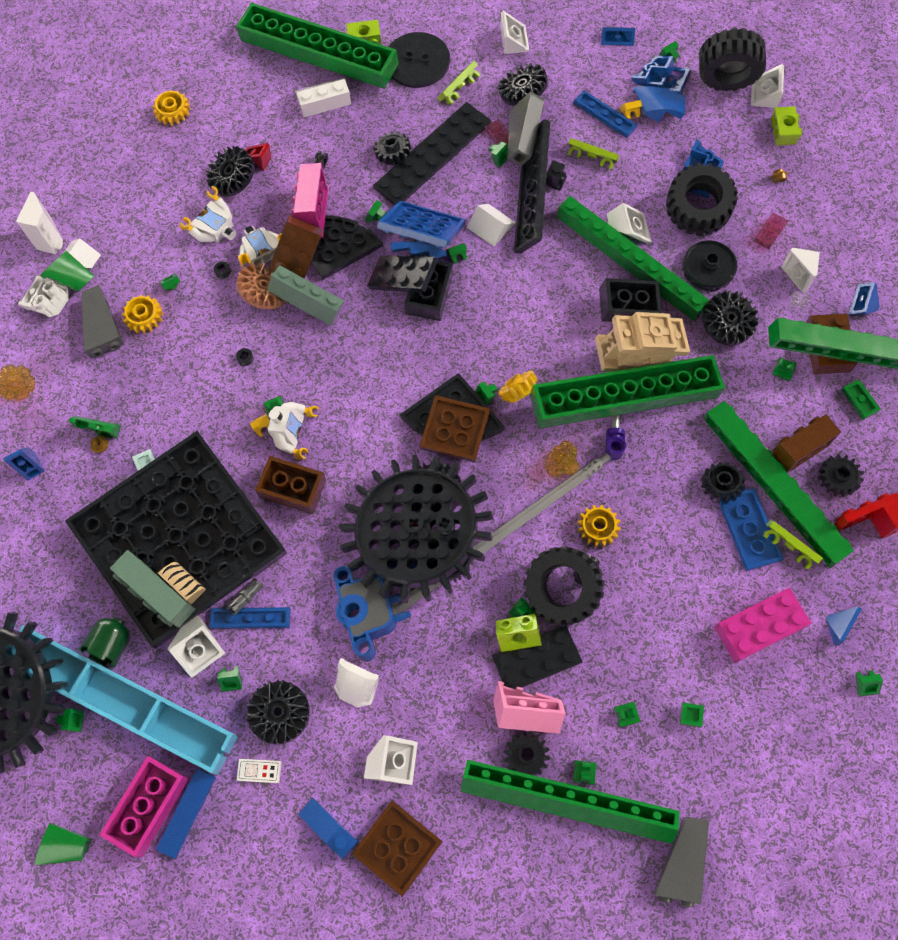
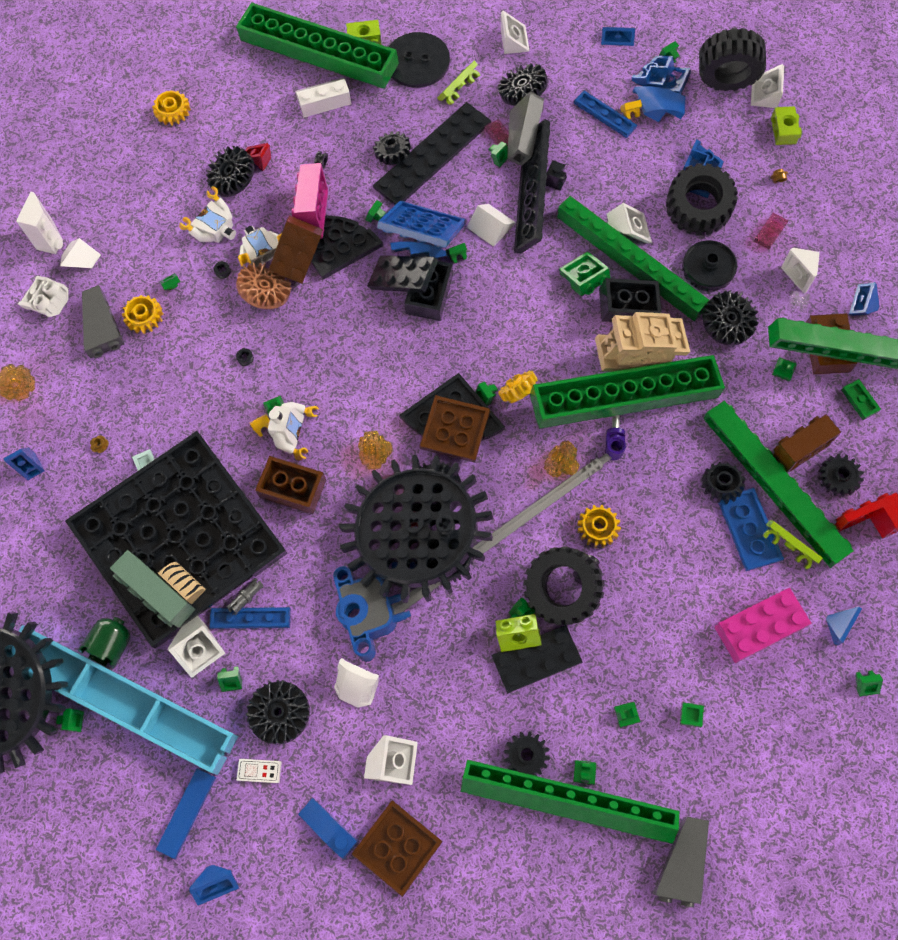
(61, 846): green slope -> none
(68, 272): green slope -> none
(100, 427): green slope -> none
(144, 807): dark pink brick -> none
(212, 884): none -> blue slope
(305, 295): sand green brick -> none
(374, 449): none -> clear yellow plant
(527, 711): bright pink wedge -> none
(585, 273): none -> green plate
(593, 152): lime plate -> none

